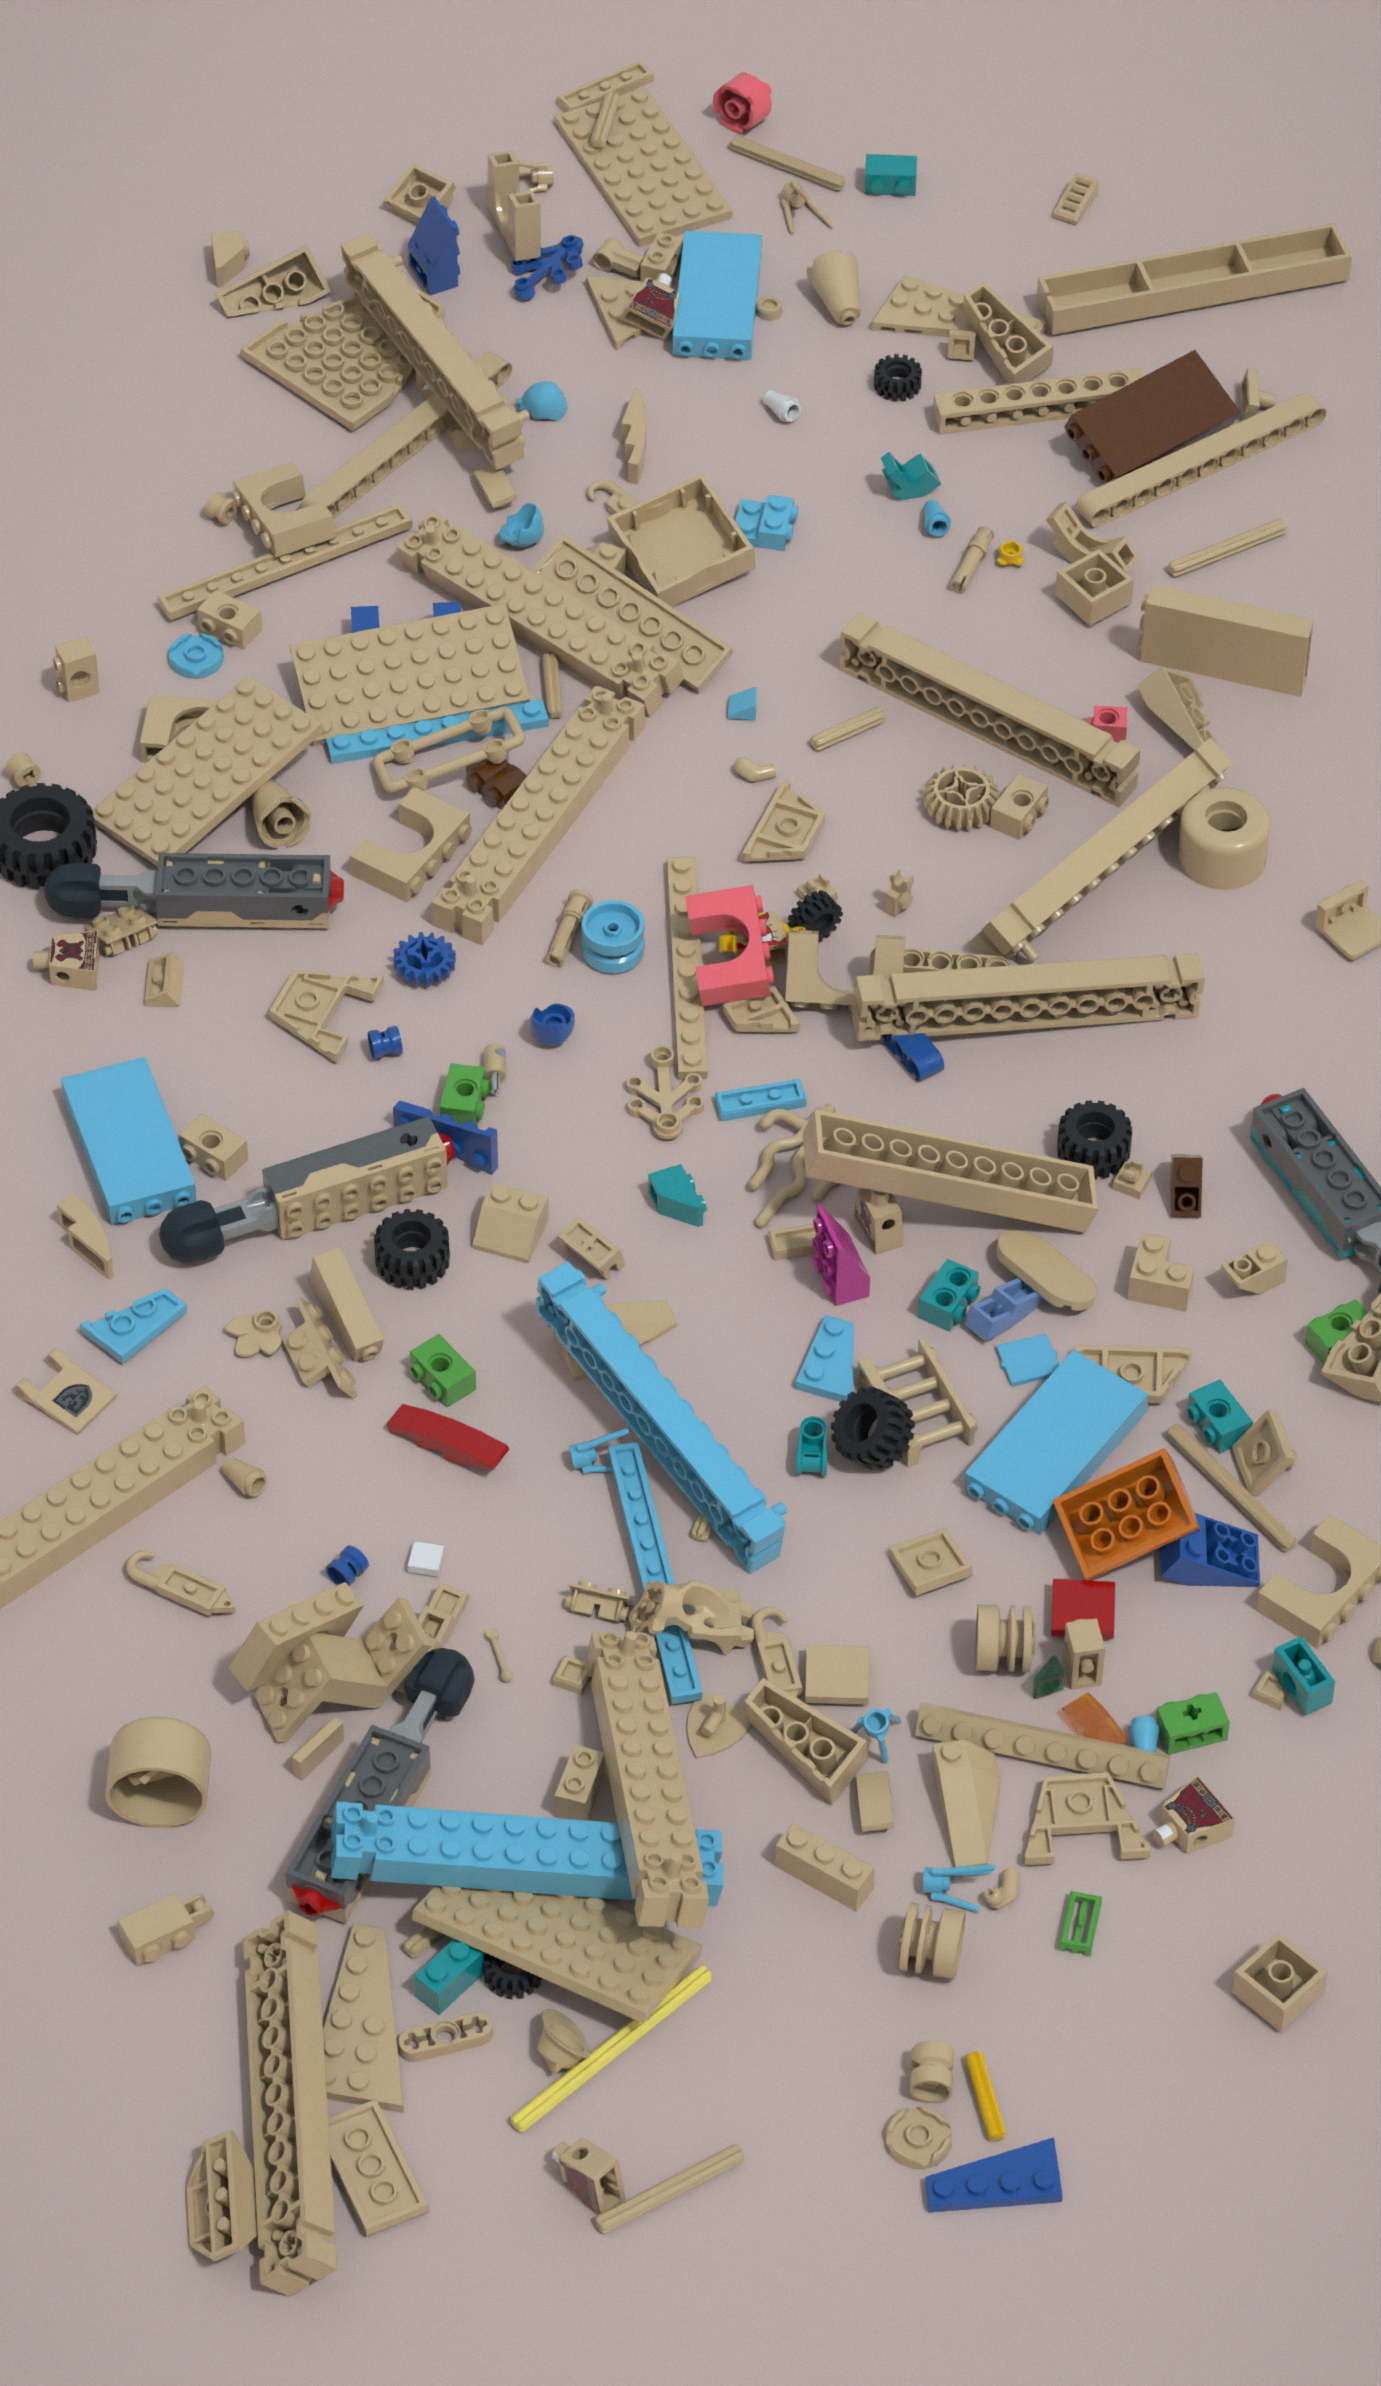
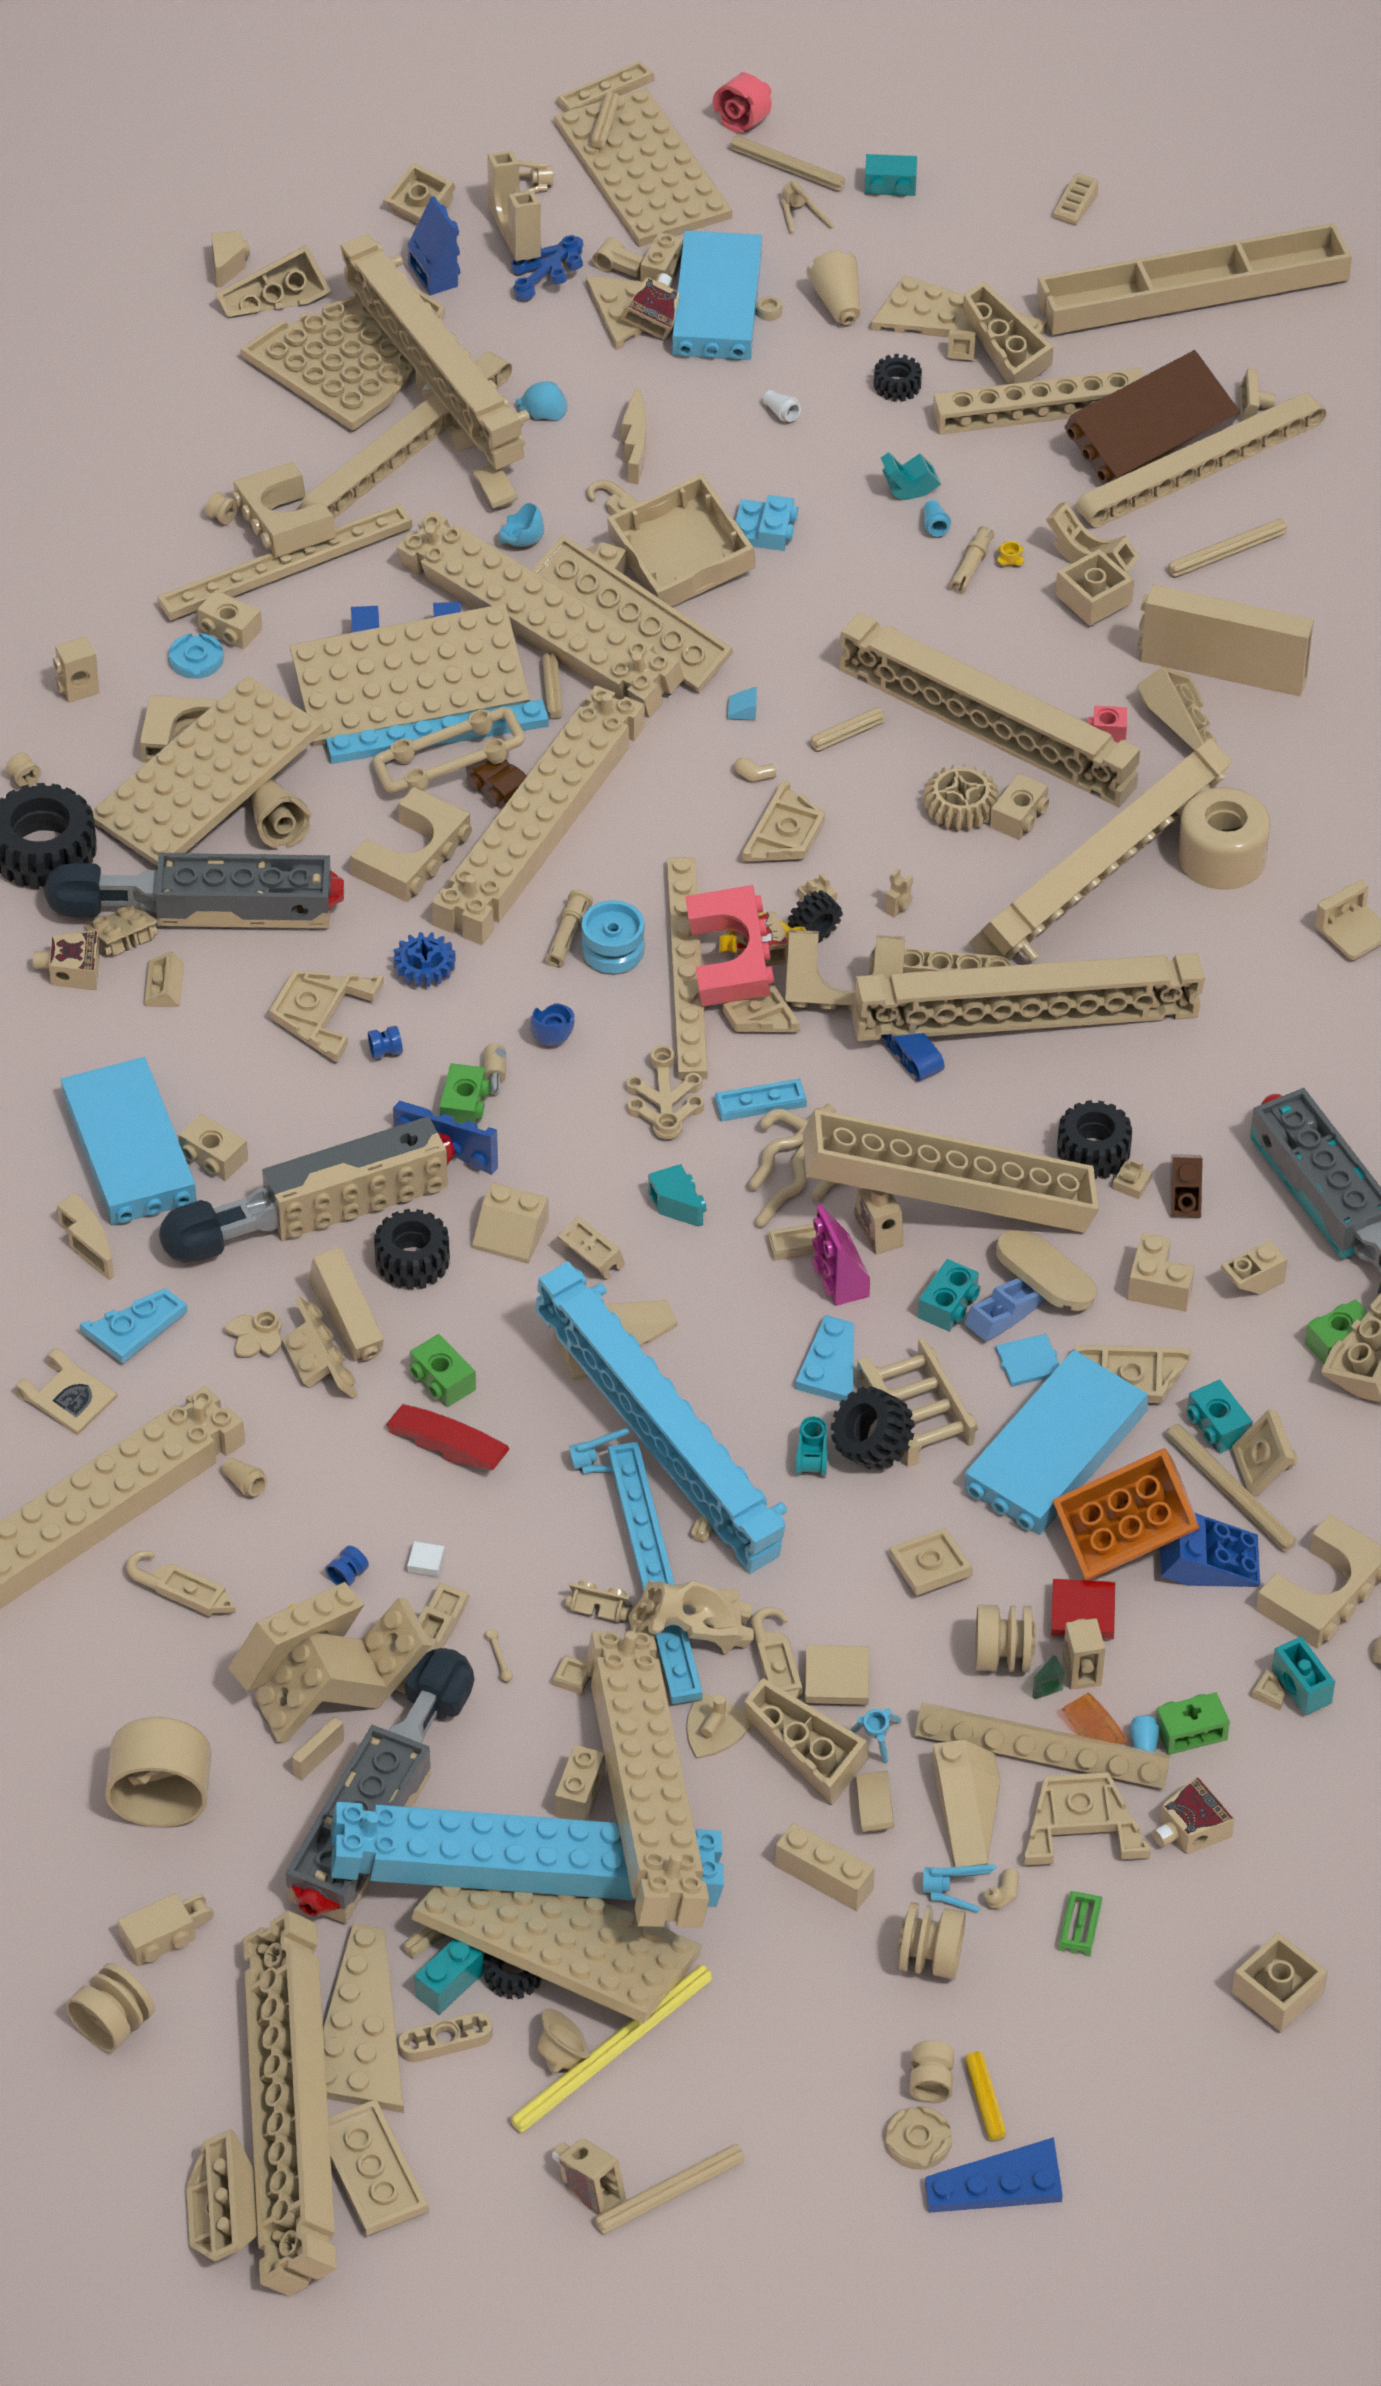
(110, 2007): none -> tan wheel

